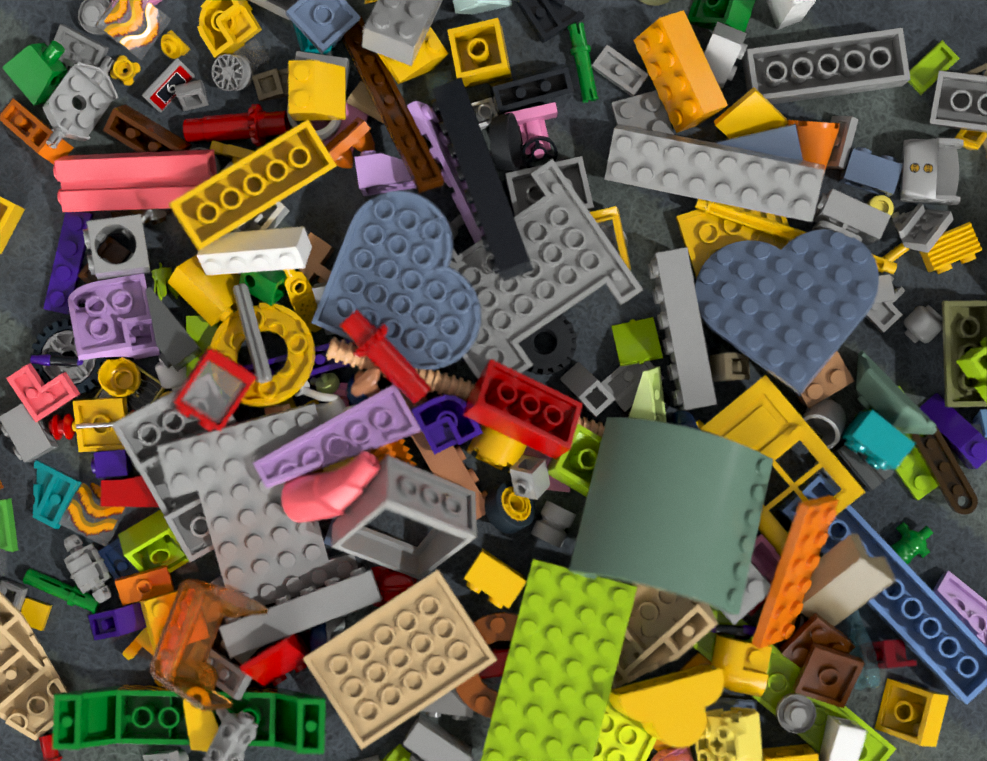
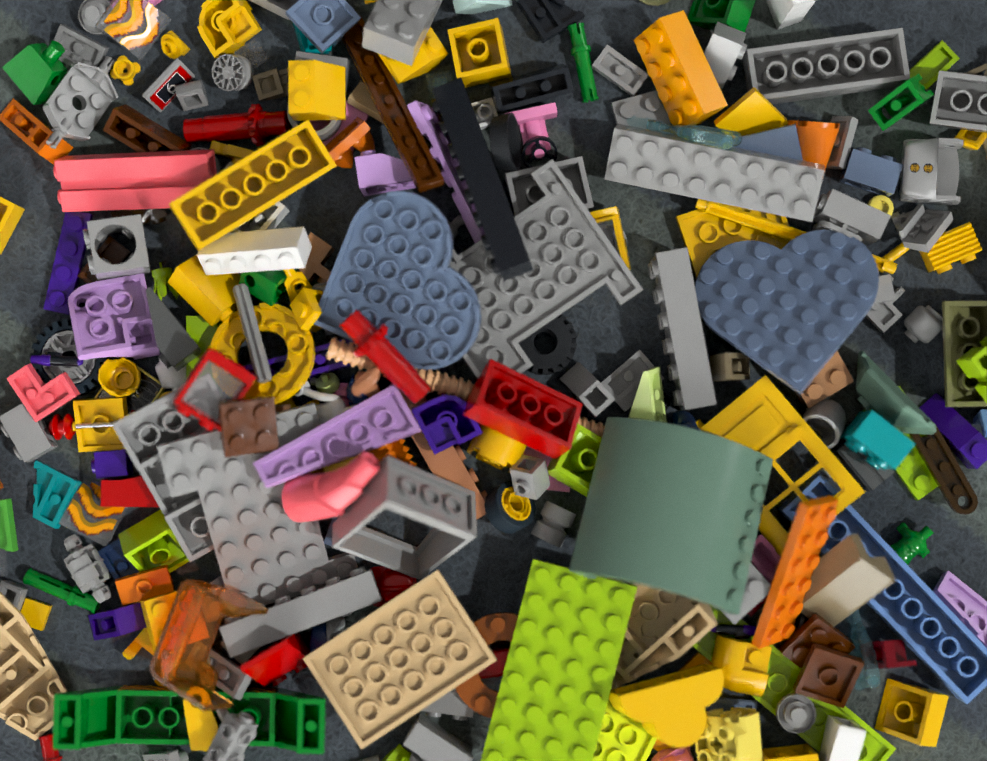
(248, 426): none -> reddish brown plate
(306, 307): none -> yellow bracket
(495, 579): yellow brick -> none
(637, 342): lime piece -> none
(700, 134): none -> clear light blue piece
(900, 102): none -> green brick

